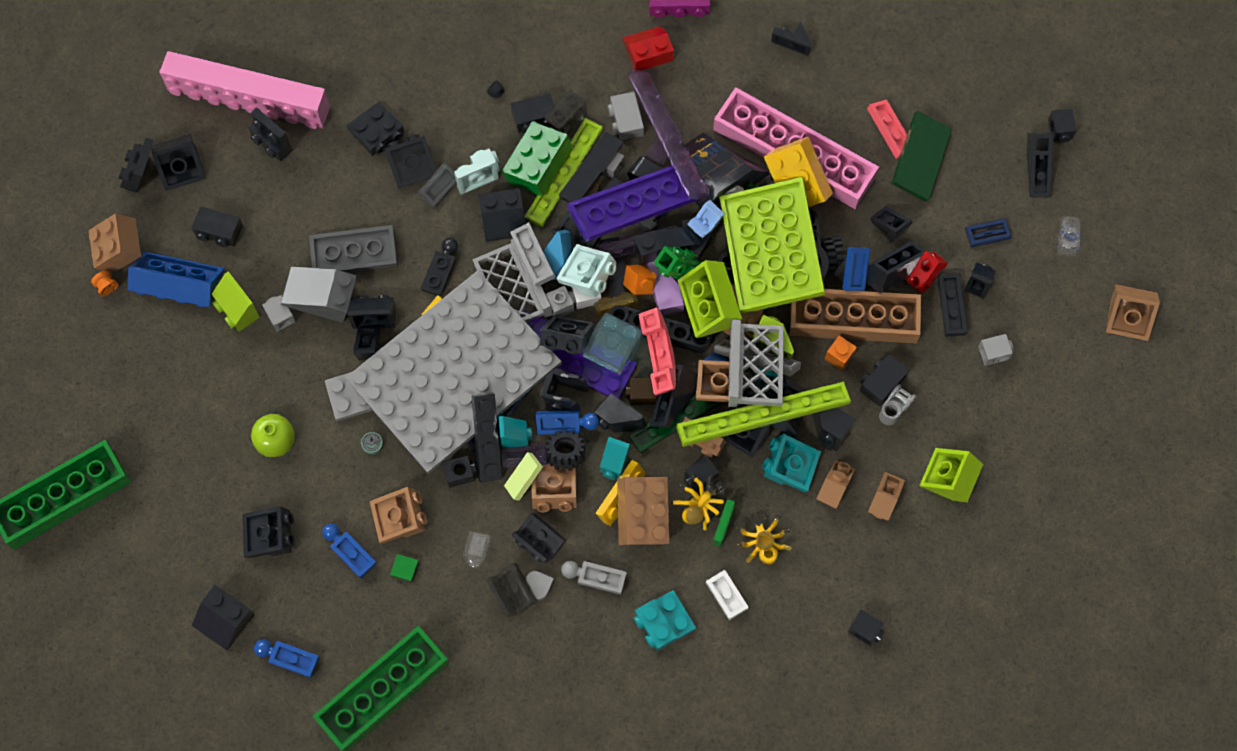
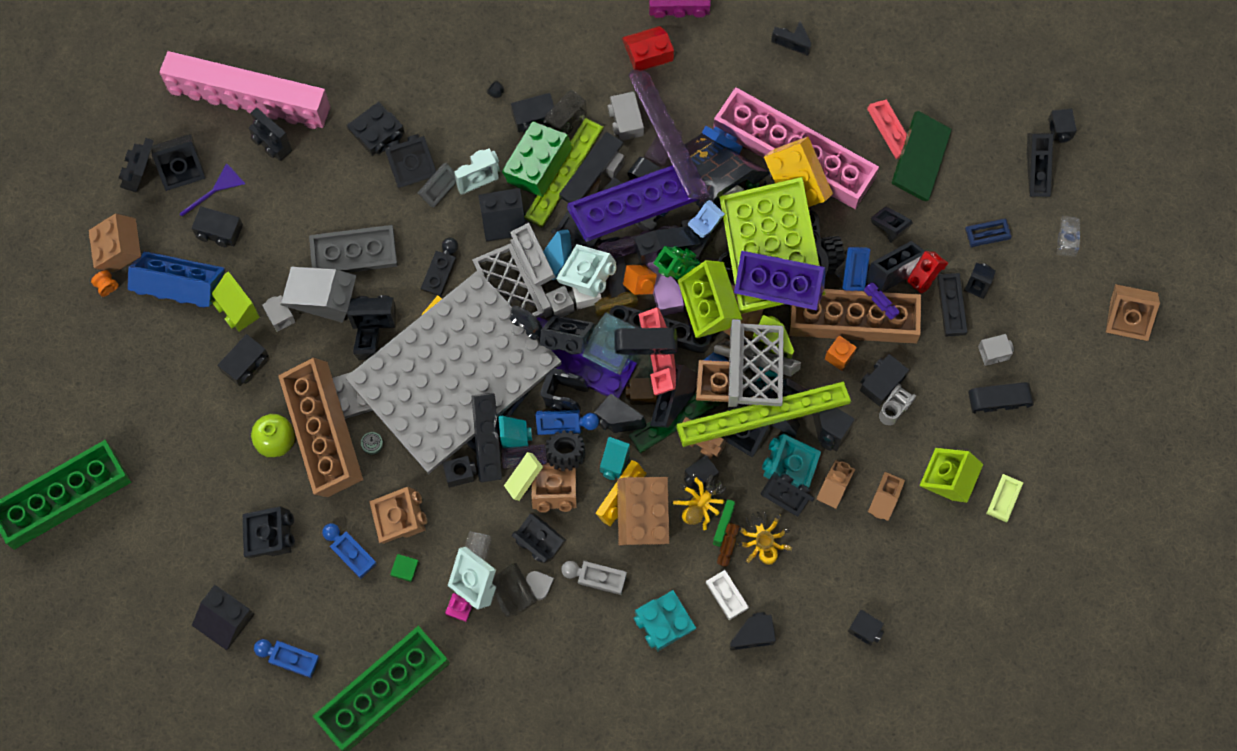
(227, 179): none -> dark purple piece
(243, 360): none -> black brick
(320, 427): none -> medium nougat brick
(458, 608): none -> dark pink tile
(472, 579): none -> light aqua plate
(527, 320): none -> black dish
(645, 341): none -> black beam
(718, 135): none -> blue plate
(728, 544): none -> reddish brown axle
(756, 632): none -> black slope
(780, 280): none -> dark purple slope
(787, 494): none -> black bracket
(881, 301): none -> dark purple axle
(1000, 396): none -> black beam
(1004, 498): none -> yellowish green tile

